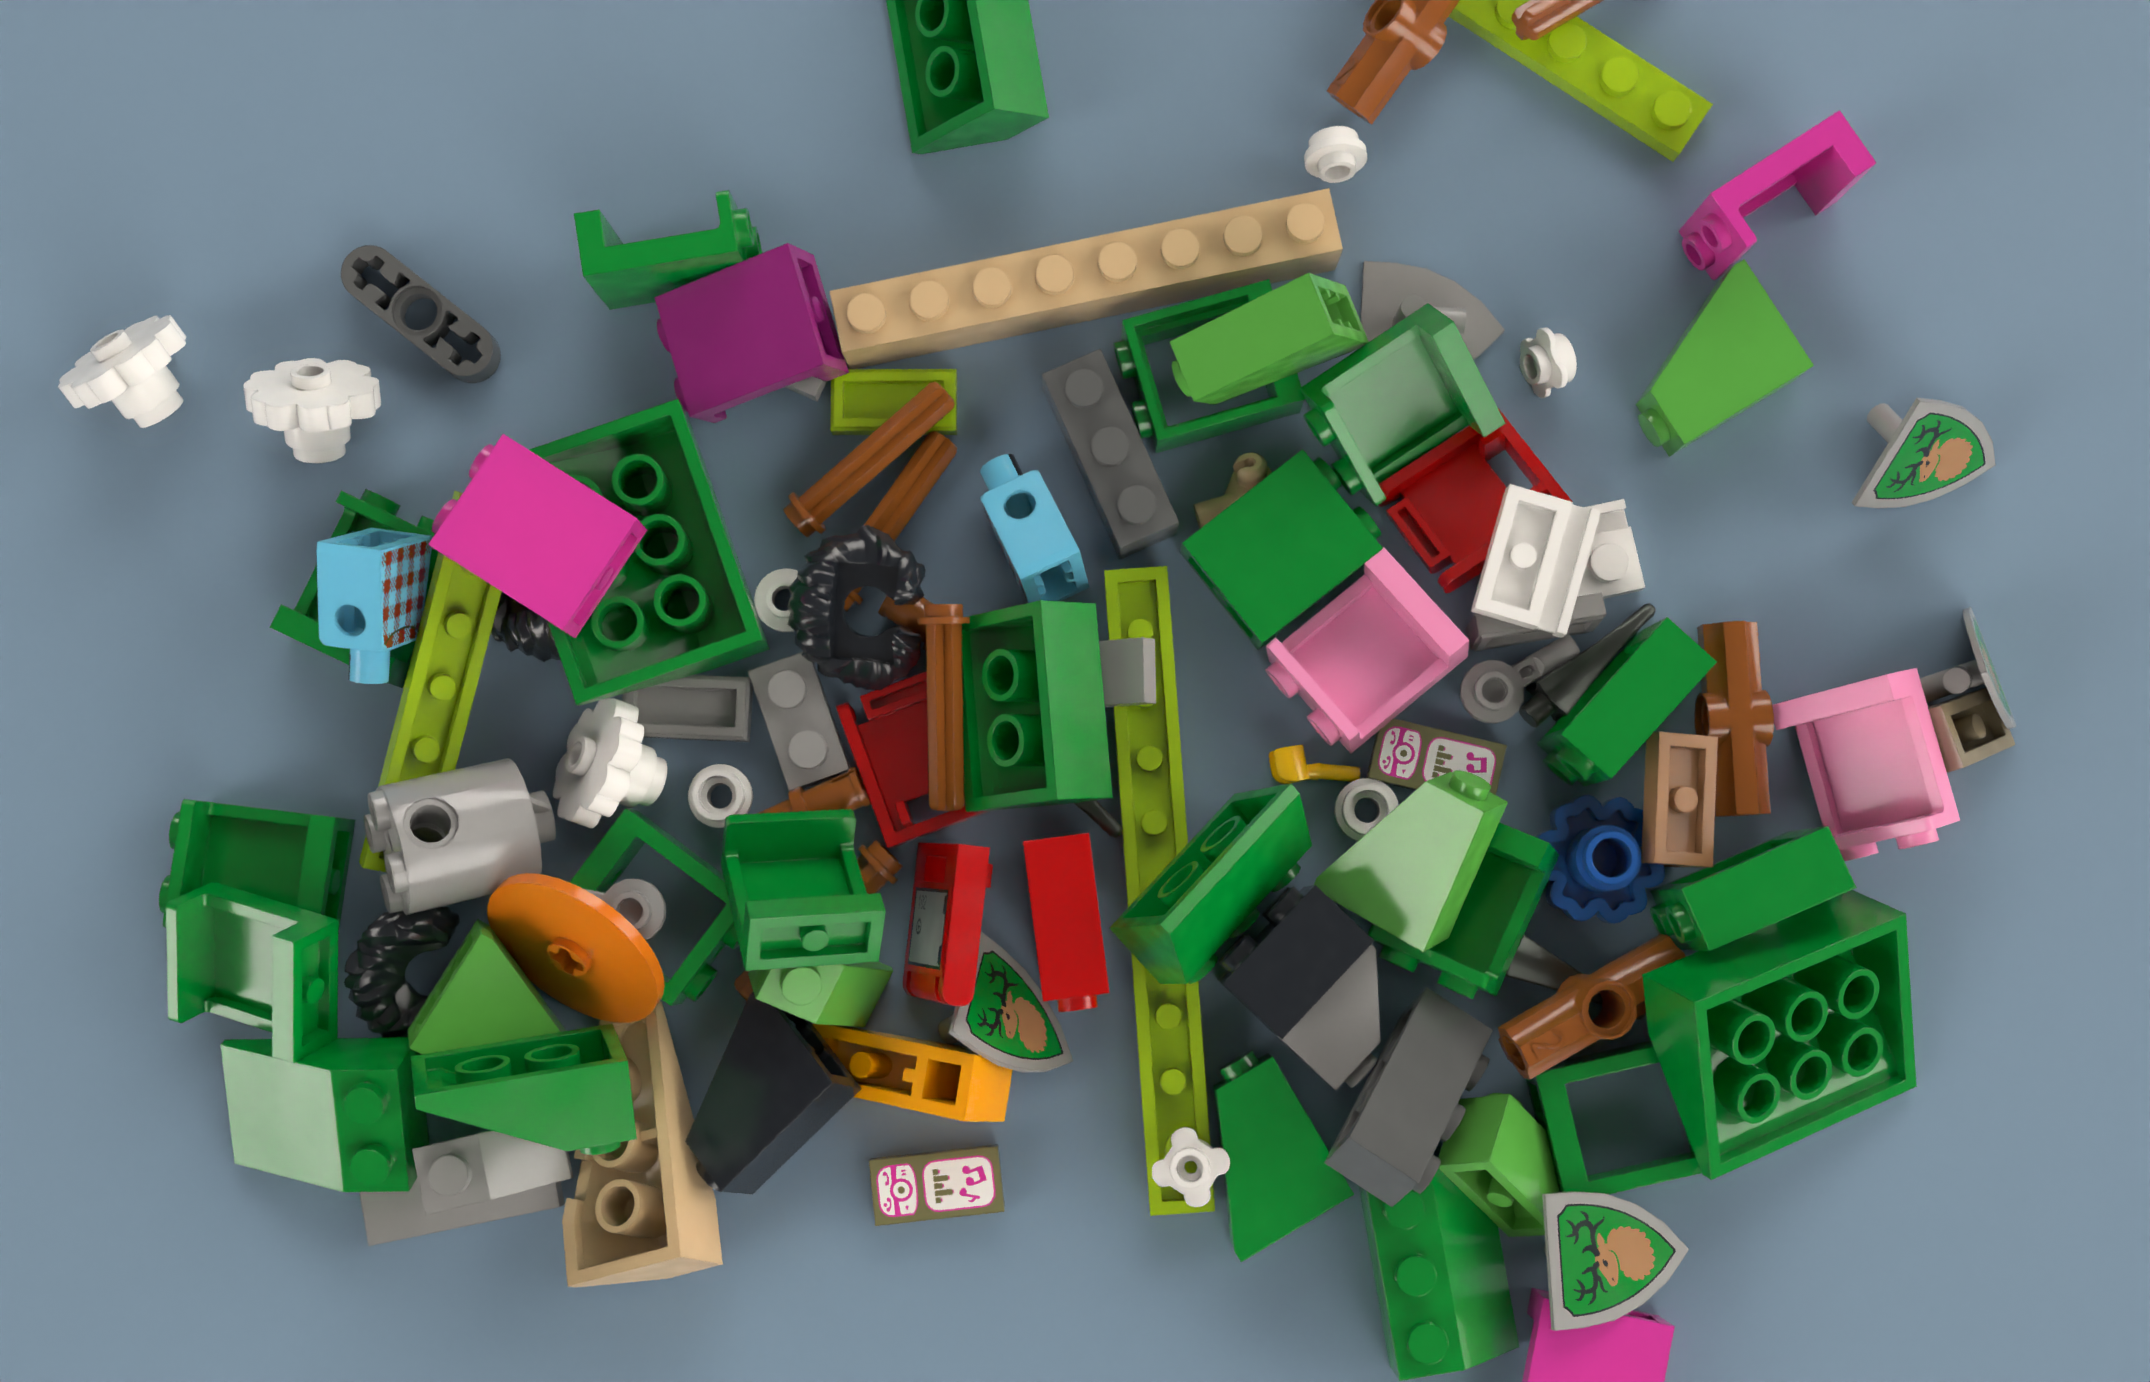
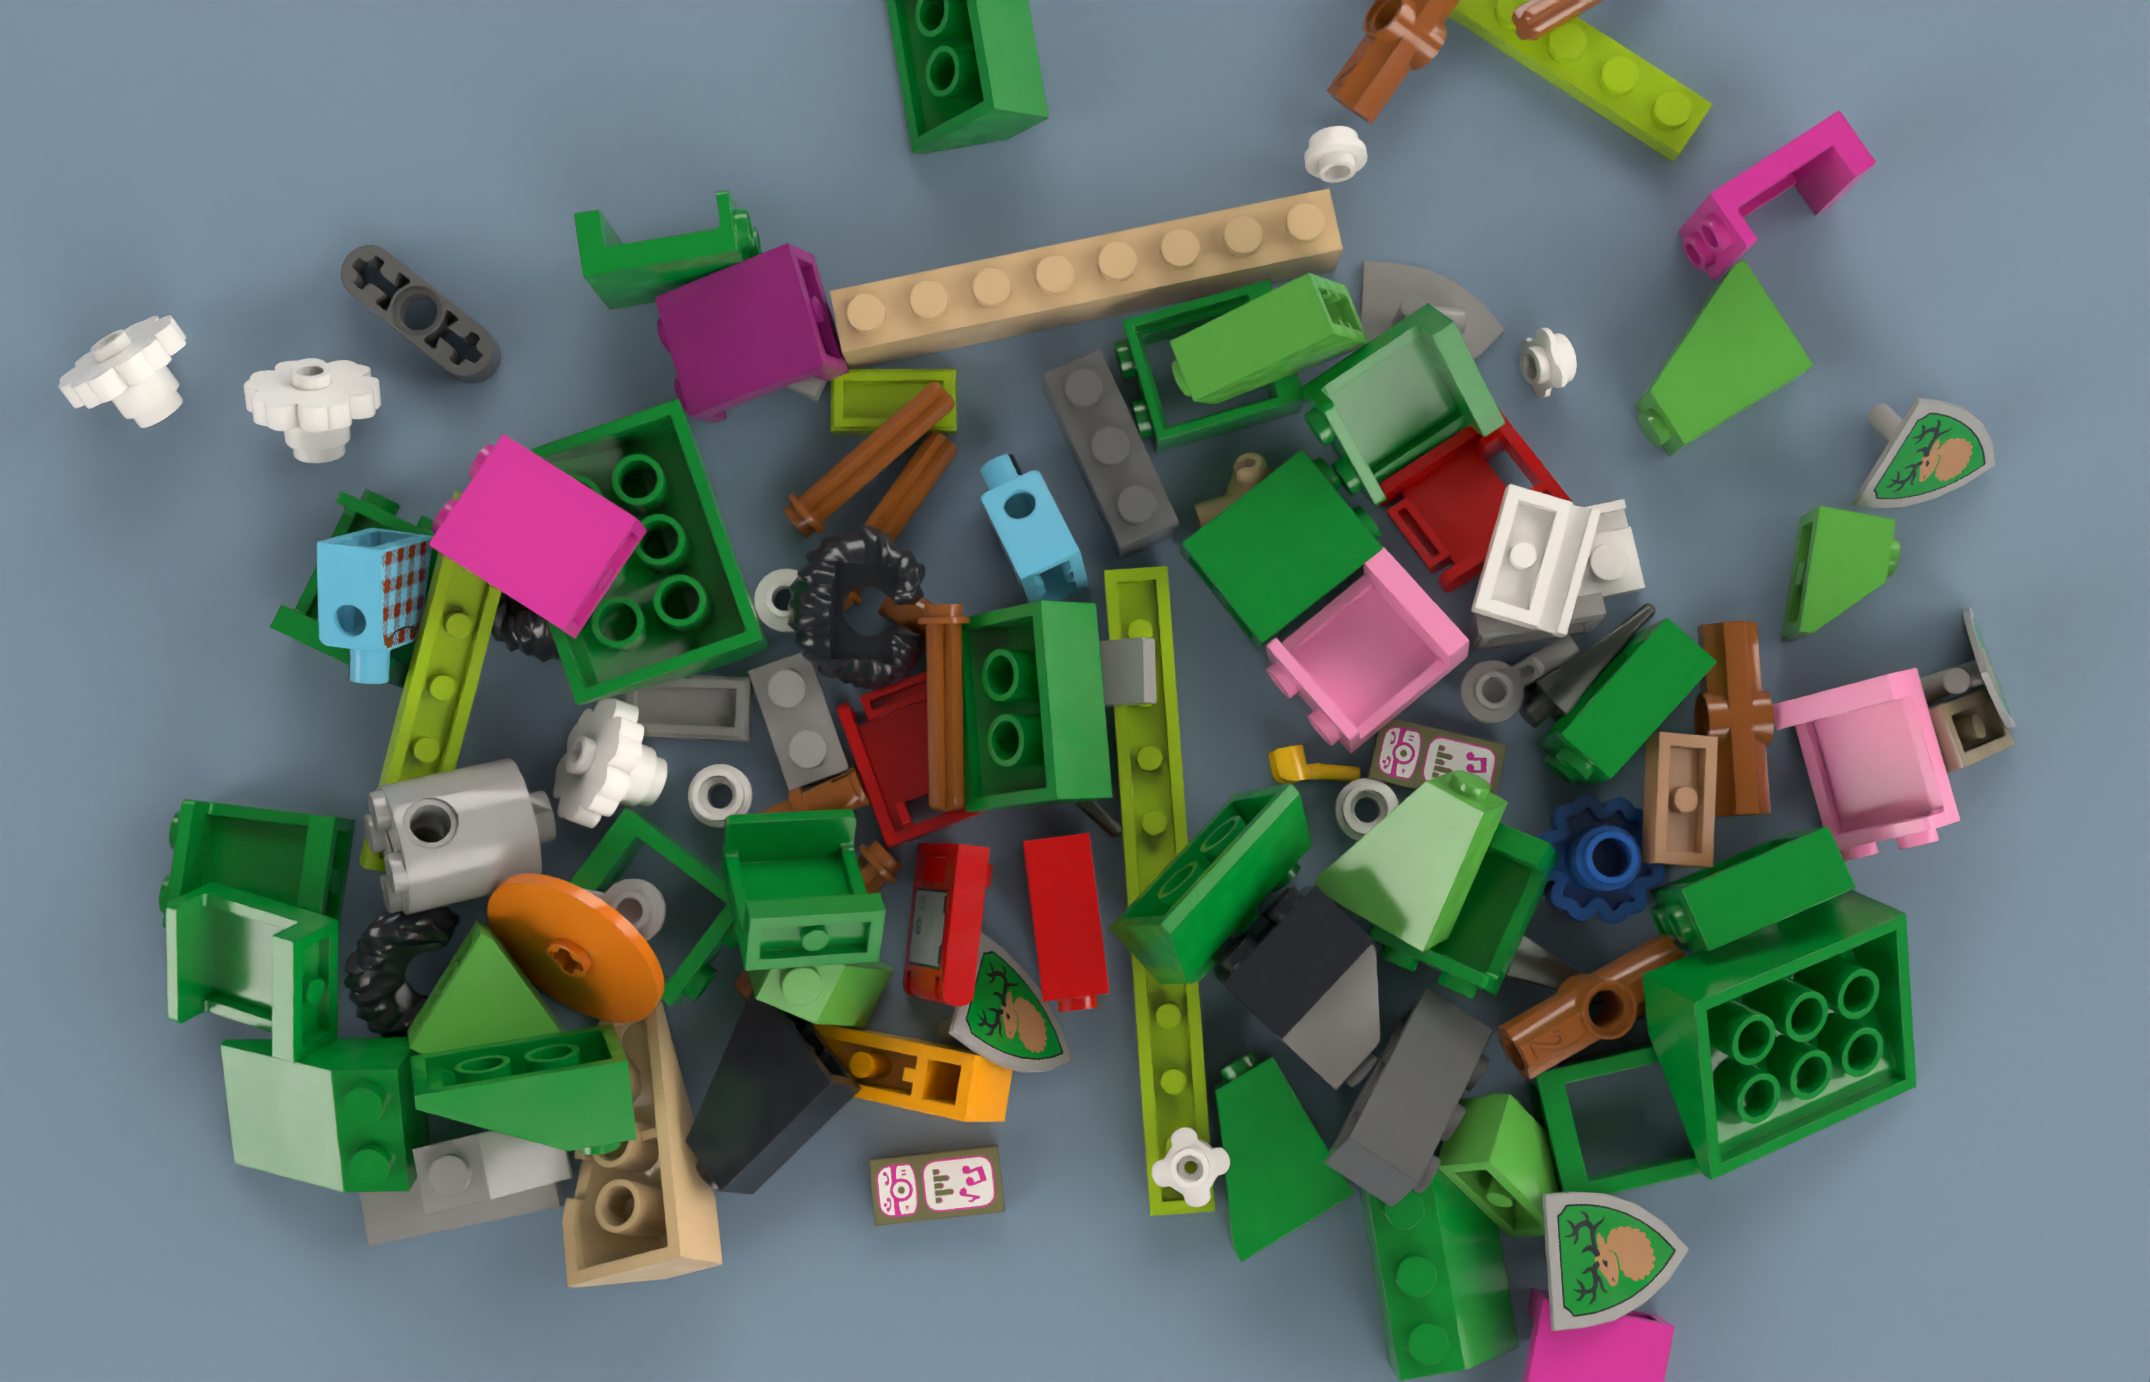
(1836, 565): none -> bright green slope

